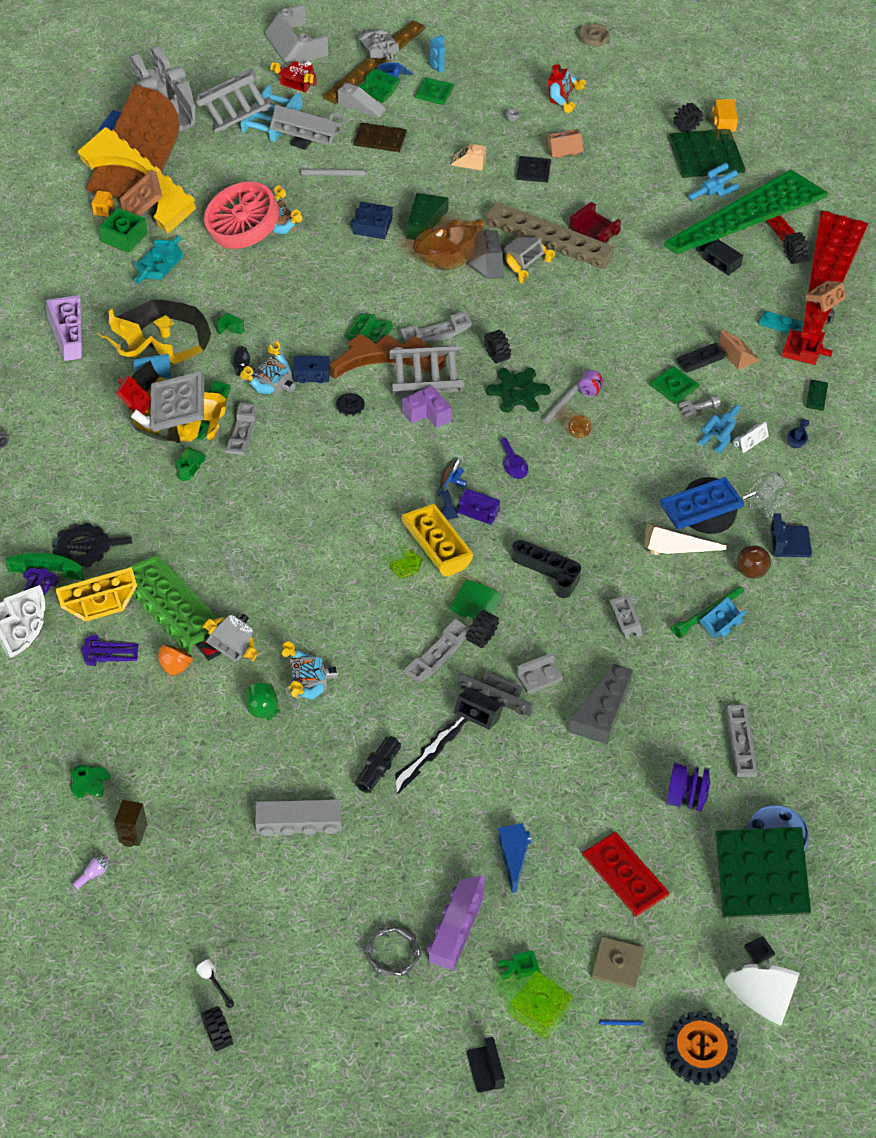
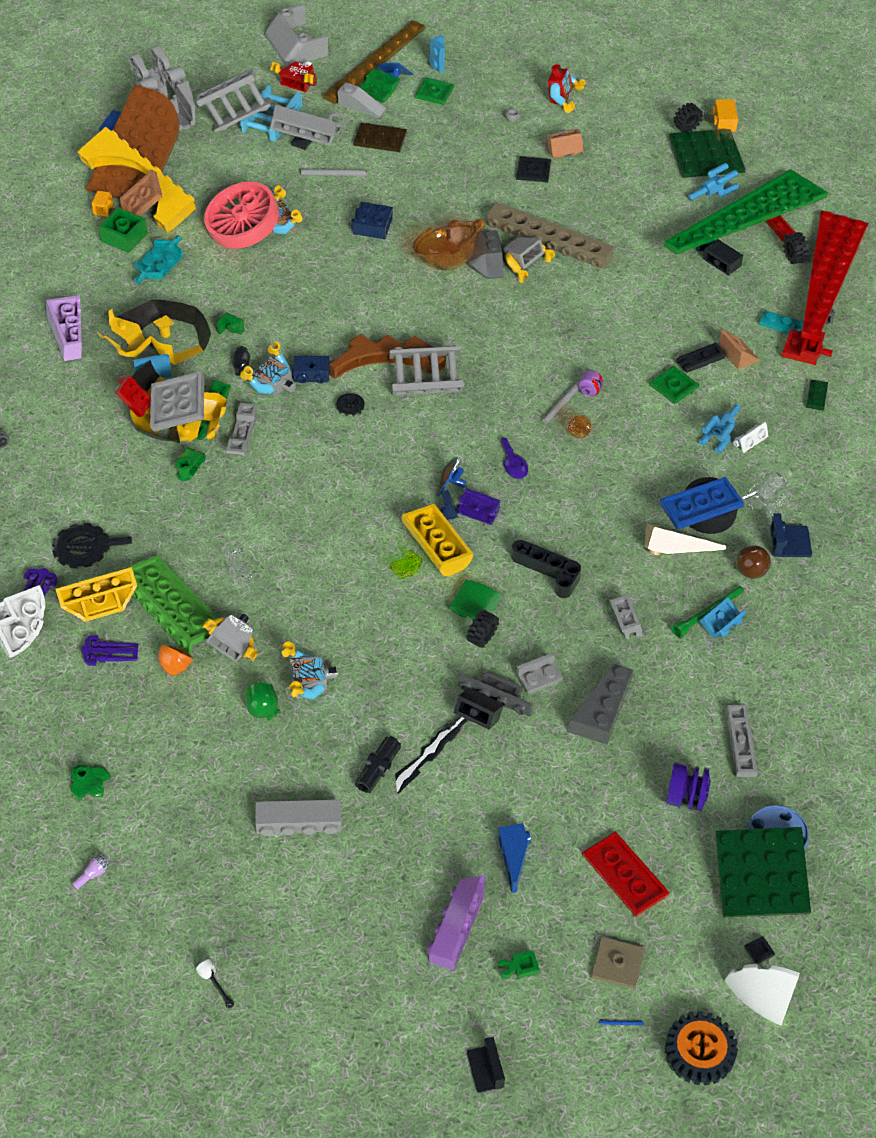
(22, 562): green slope -> none
(130, 823): dark brown brick -> none
(142, 419): white arm -> none
(207, 650): black tile -> none
(217, 1028): black tyre -> none
(368, 324): green slope -> none
(379, 43): light grey plate -> none
(405, 933): flat silver piece -> none
(425, 213): dark green wedge -> none
(427, 404): medium lavender brick -> none
(439, 653): light grey slope -> none
(445, 330): light grey slope -> none
(470, 157): light nougat slope -> none
(497, 346): black tyre -> none
(515, 397): dark green plate -> none
(540, 1005): clear neon green brick -> none
(594, 225): dark red panel -> none
(601, 34): dark tan plate -> none
(690, 410): light grey hinge -> none
(798, 436): dark blue piece -> none
(827, 294): nougat bracket -> none

